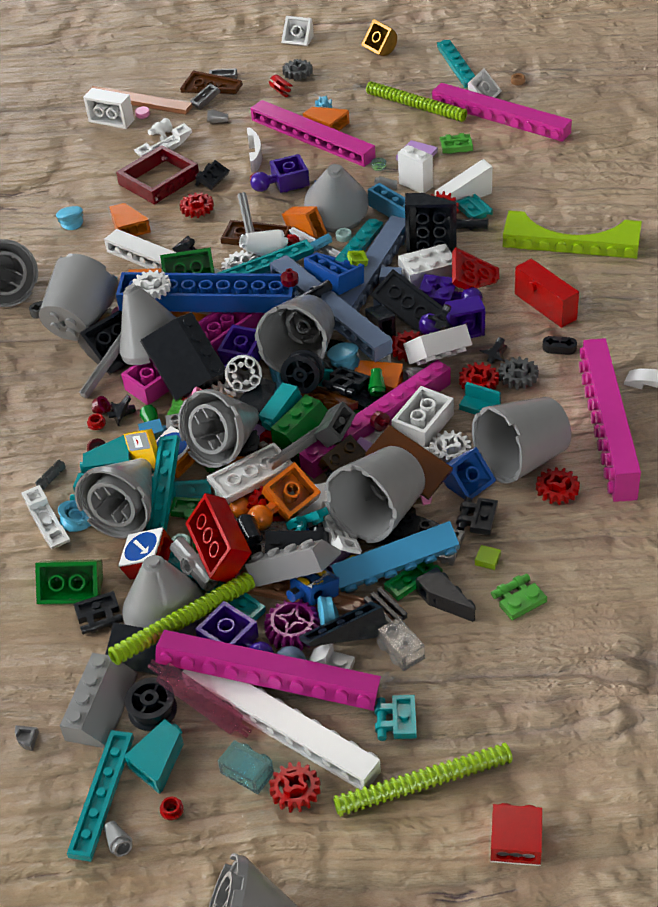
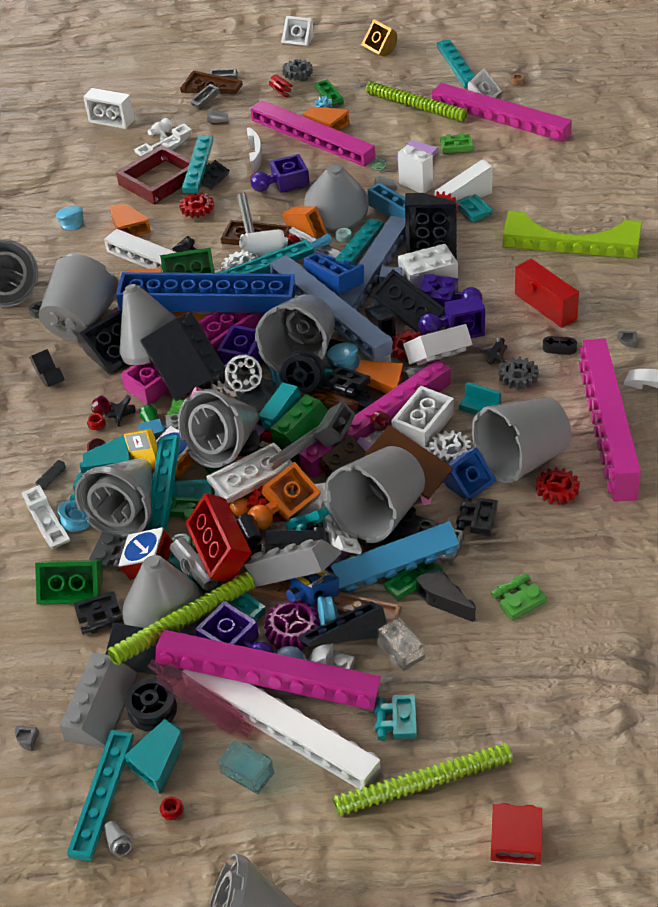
(46, 368): none -> black brick
(101, 369): light grey axle -> none
(106, 549): none -> dark grey plate
(142, 112): bright pink tile -> none
(153, 283): white gear -> none
(154, 102): tile -> none
(197, 164): none -> teal plate
(289, 278): dark red tile -> none
(294, 787): red gear -> none
(320, 289): black pin -> none
(325, 88): none -> green plate
(357, 257): lime tile -> none
(376, 384): green cone -> none
(382, 597): black tile -> none
(441, 319): black piece -> none
(472, 223): black pin -> none
(472, 271): red plate -> none
(479, 375): red gear -> none
(487, 557): lime tile -> none
(628, 338): none -> flat silver tile

